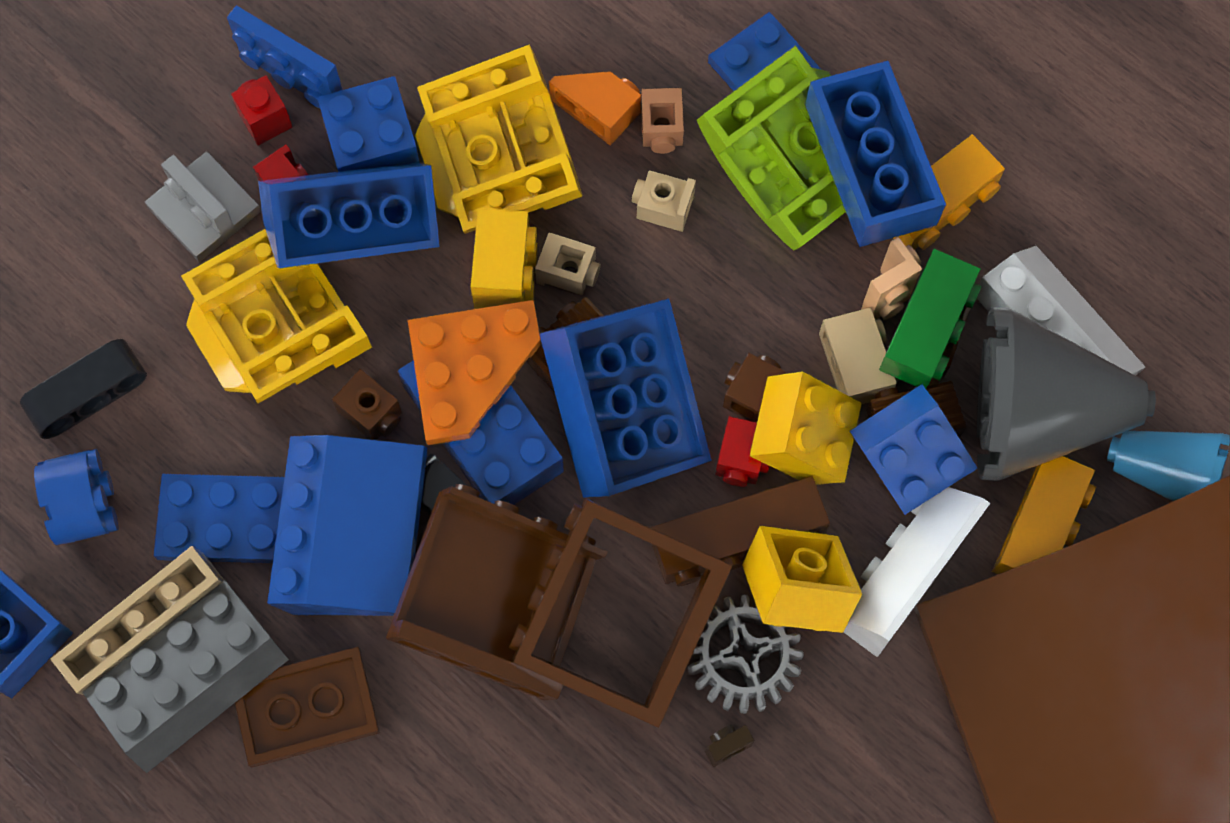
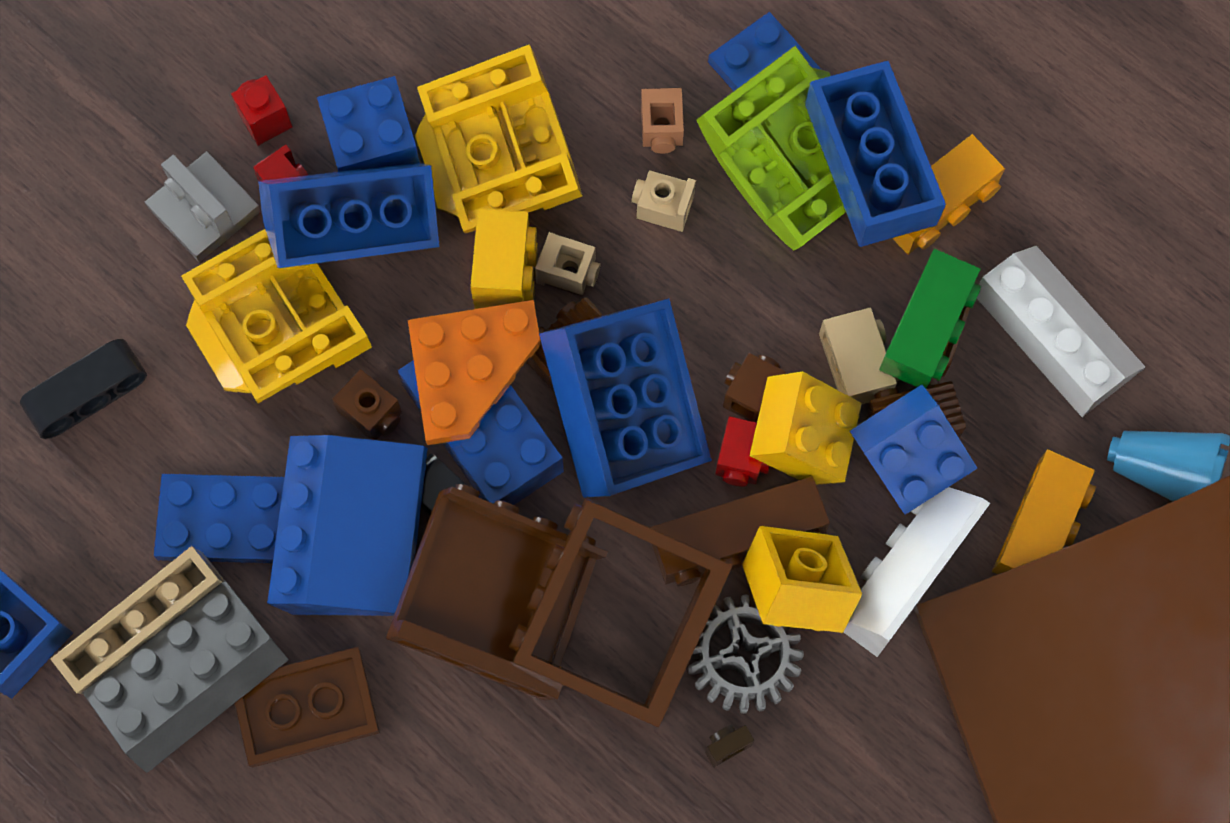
(75, 497): blue brick -> none
(283, 57): blue plate -> none
(598, 101): orange slope -> none
(895, 285): light nougat bracket -> none
(1047, 397): dark grey cone -> none

